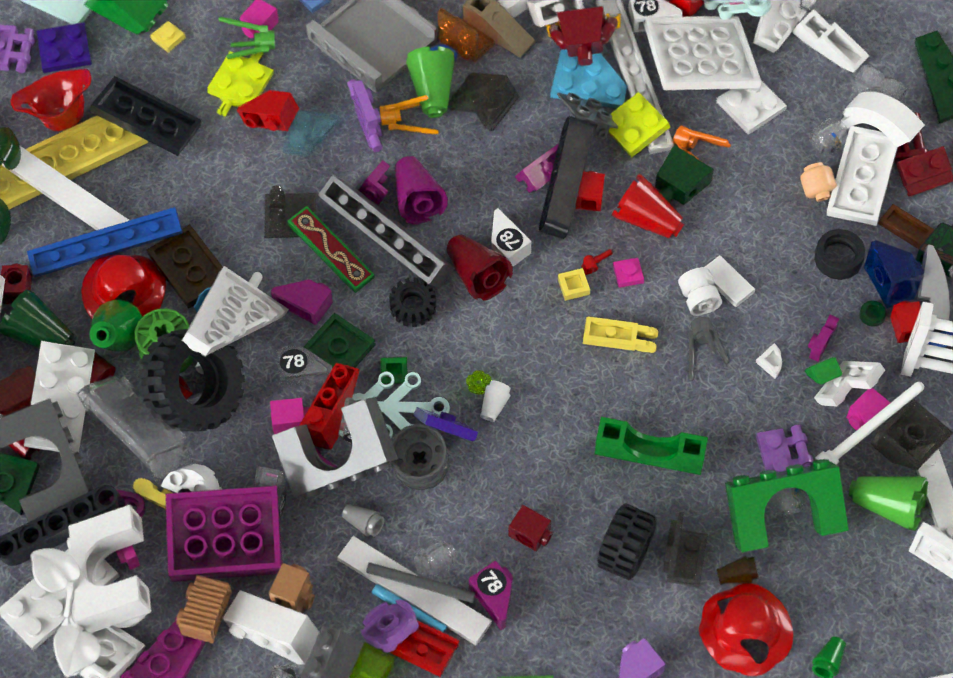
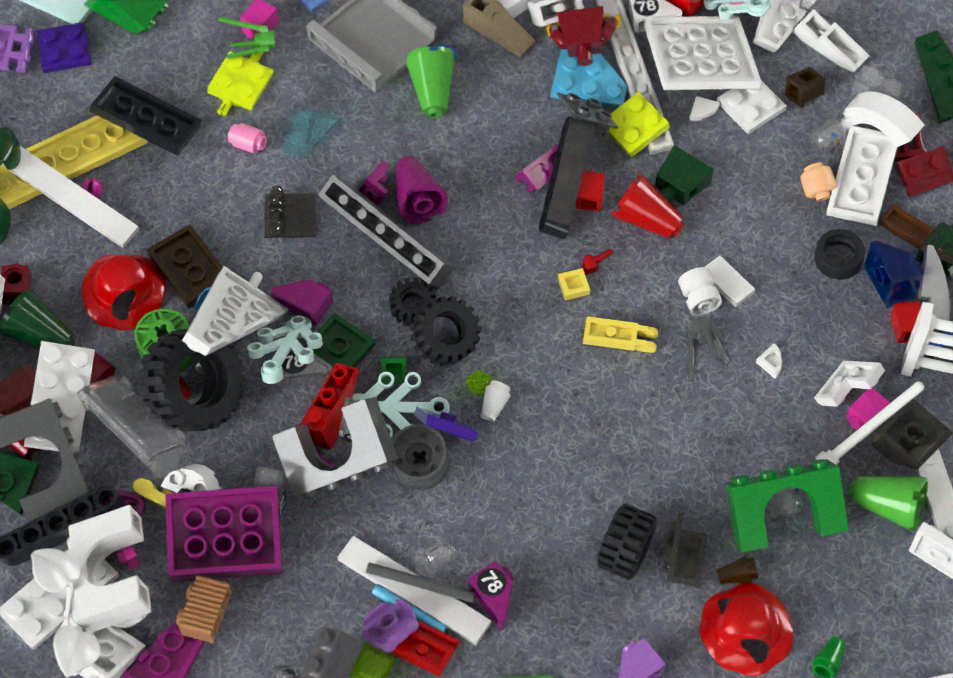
(52, 94): red piece -> none
(96, 187): none -> dark pink hinge
(104, 242): blue plate -> none
(115, 325): green cone -> none
(168, 36): light yellow plate -> none
(247, 138): none -> bright pink brick
(270, 111): red slope -> none
(272, 627): white wedge -> none
(287, 414): dark pink brick -> none
(292, 588): medium nougat brick -> none
(295, 328): none -> light aqua plant
(331, 249): tile -> none
(364, 519): light grey cone -> none
(368, 117): medium lavender plate -> none
(392, 113): light orange plant -> none
(462, 36): clear orange bracket -> none
(465, 324): none -> black tyre
(479, 267): dark red cone -> none
(487, 96): clear smoke bracket -> none
(509, 239): white slope -> none
(530, 528): dark red brick -> none
(621, 441): green arch -> none
(628, 272): dark pink plate -> none
(688, 138): orange plant -> none
(703, 108): none -> white tile
(775, 449): medium lavender plate -> none
(804, 86): none -> dark brown brick
(819, 342): magenta plate -> none
(824, 371): green slope -> none
(872, 313): dark green tile -> none

